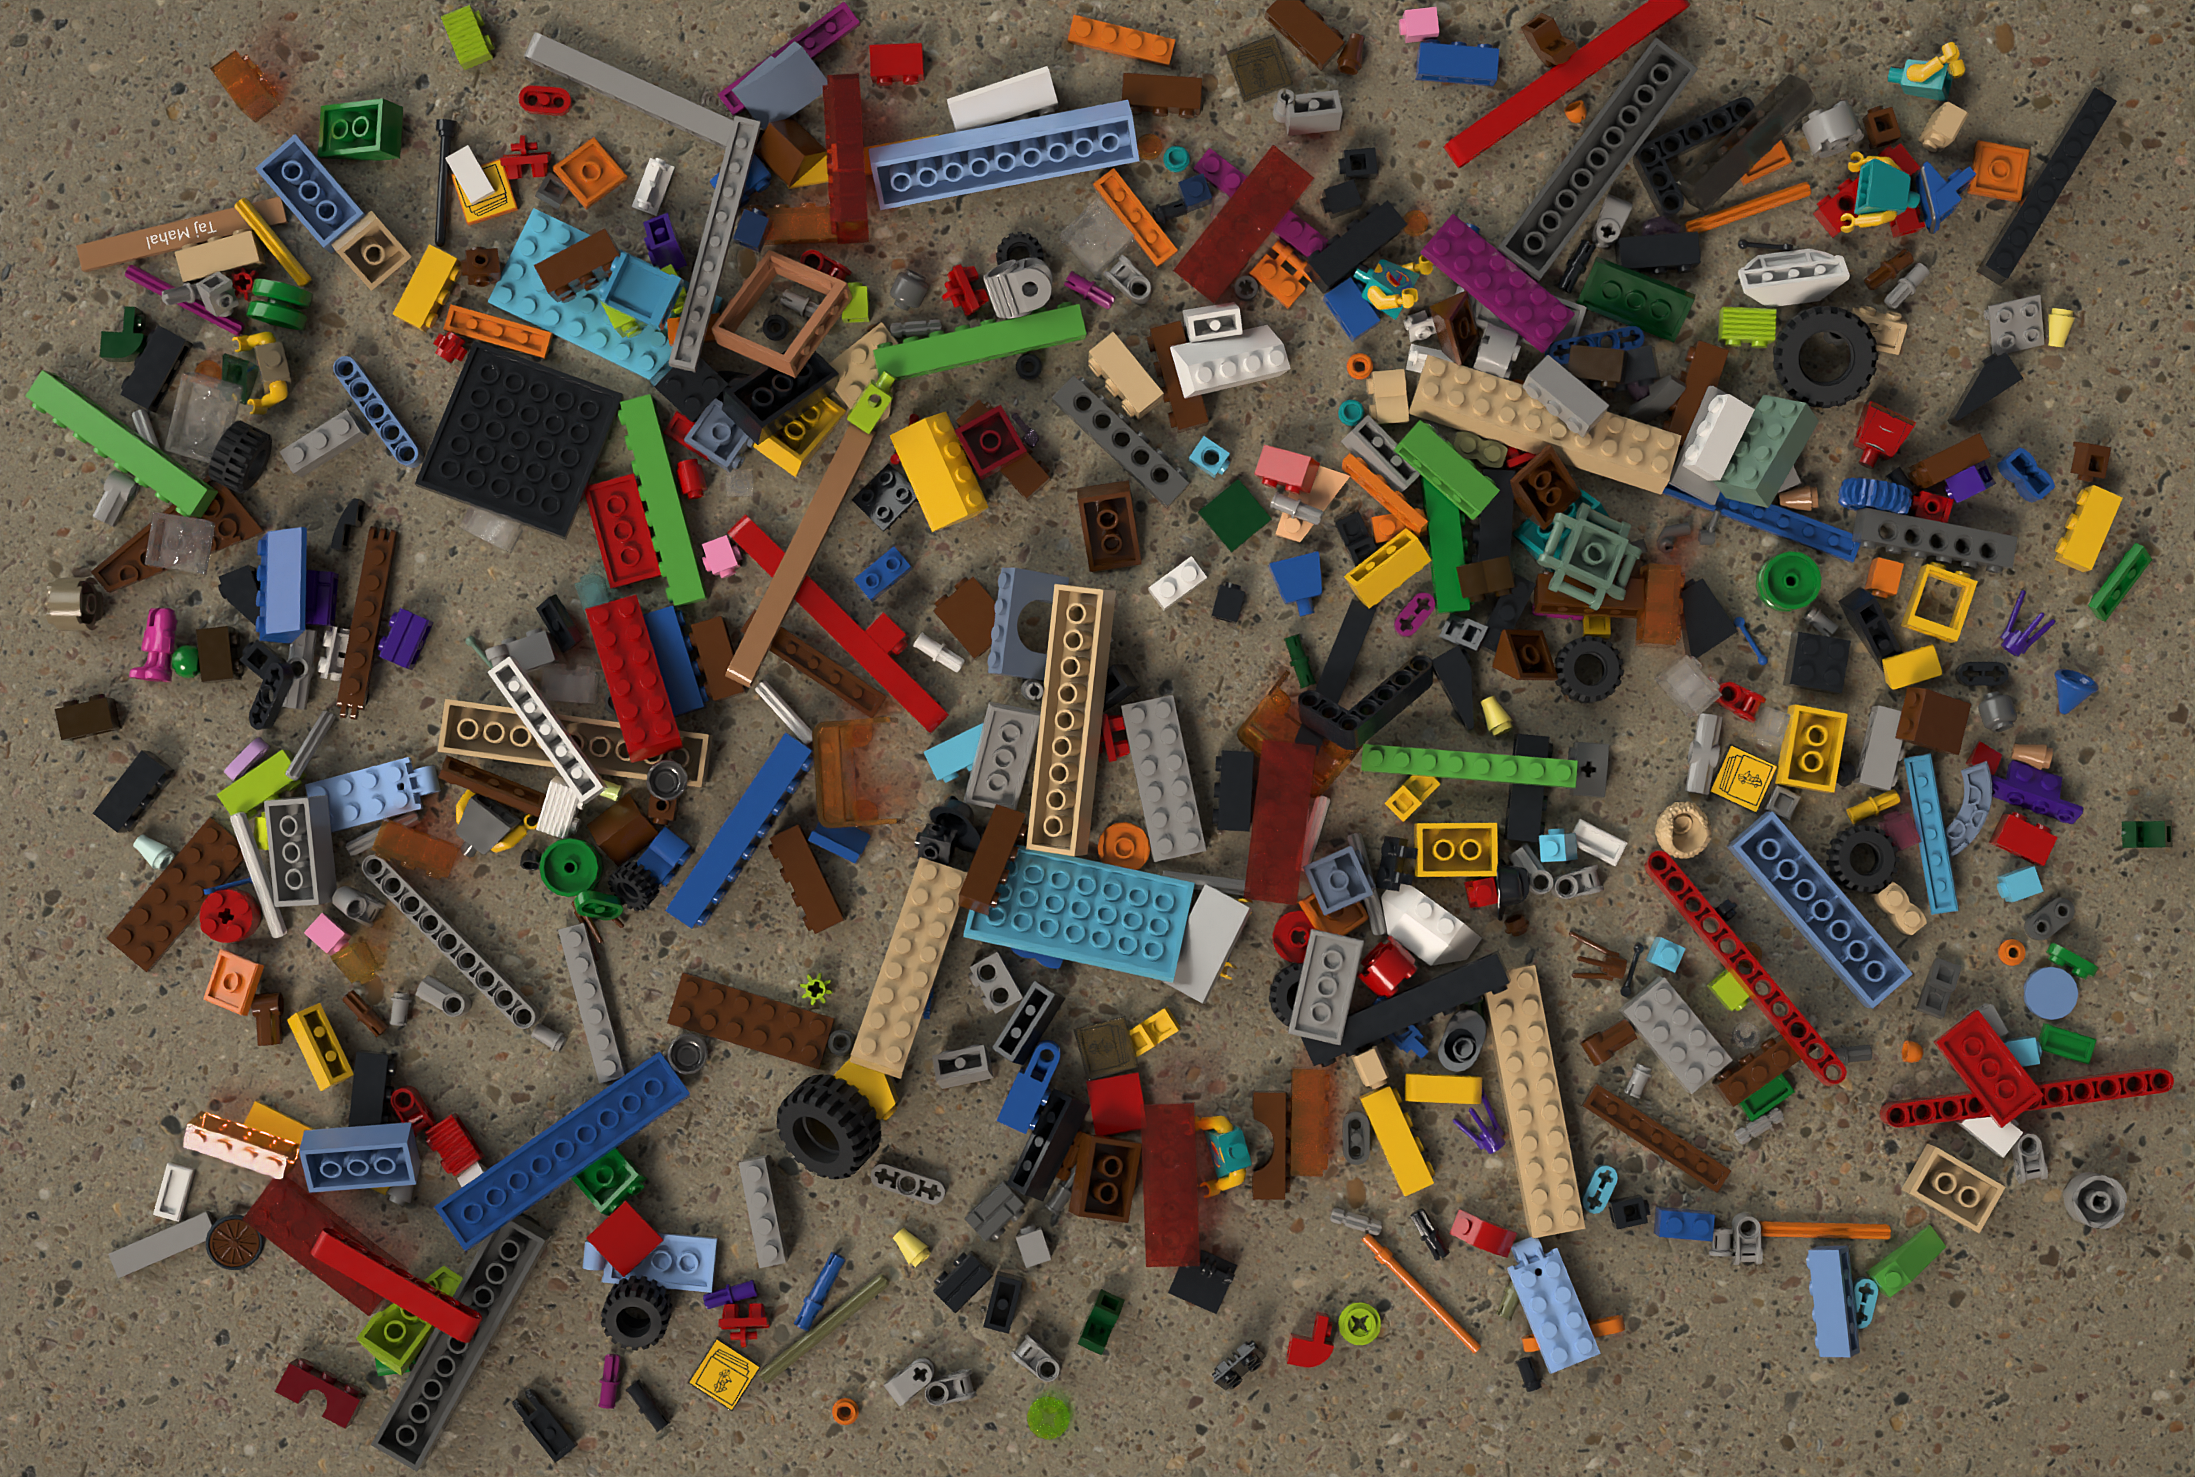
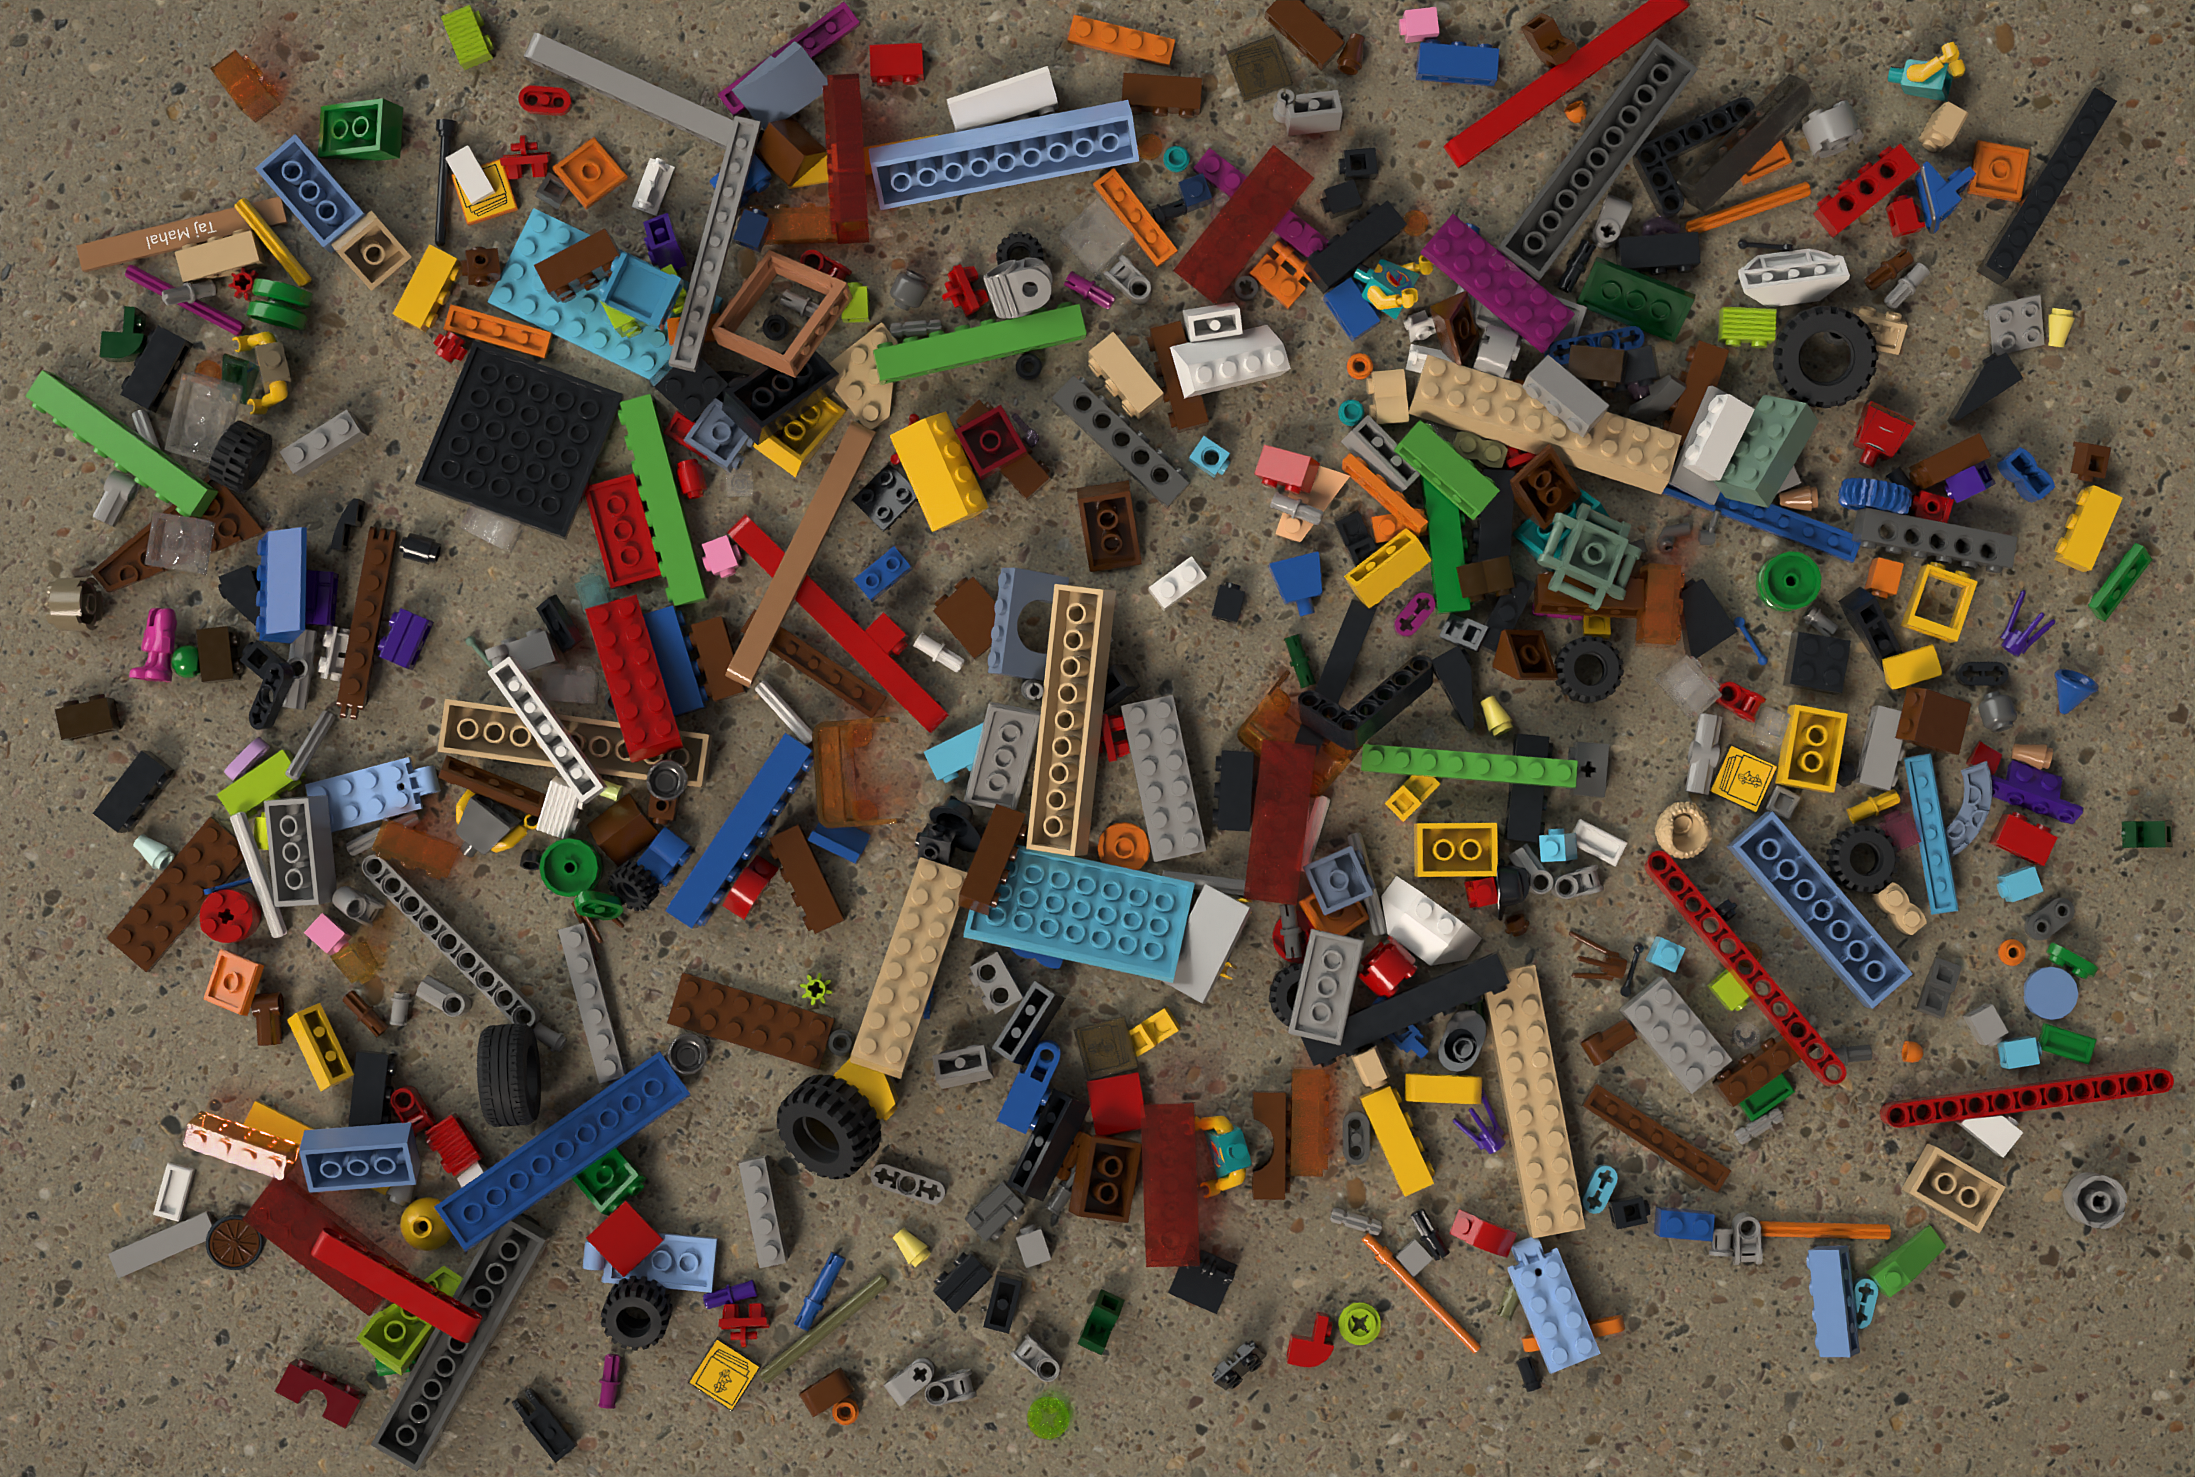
(218, 294): light grey brick -> none
(369, 403): medium blue beam -> none
(420, 549): none -> black brick
(437, 1232): none -> yellow piece
(509, 1075): none -> black tyre
(648, 1405): black pin -> none
(749, 887): none -> red brick
(826, 1392): none -> reddish brown beam
(866, 412): lime torso -> none
(1234, 516): dark green tile -> none
(1290, 931): none -> dark grey pin
(1390, 871): black plate -> none
(1414, 1257): none -> light grey tile
(1638, 1080): light grey pin -> none
(1880, 193): teal torso -> none
(1890, 129): reddish brown brick -> none
(1988, 1068): red plate -> none
(2029, 1162): light grey piece -> none

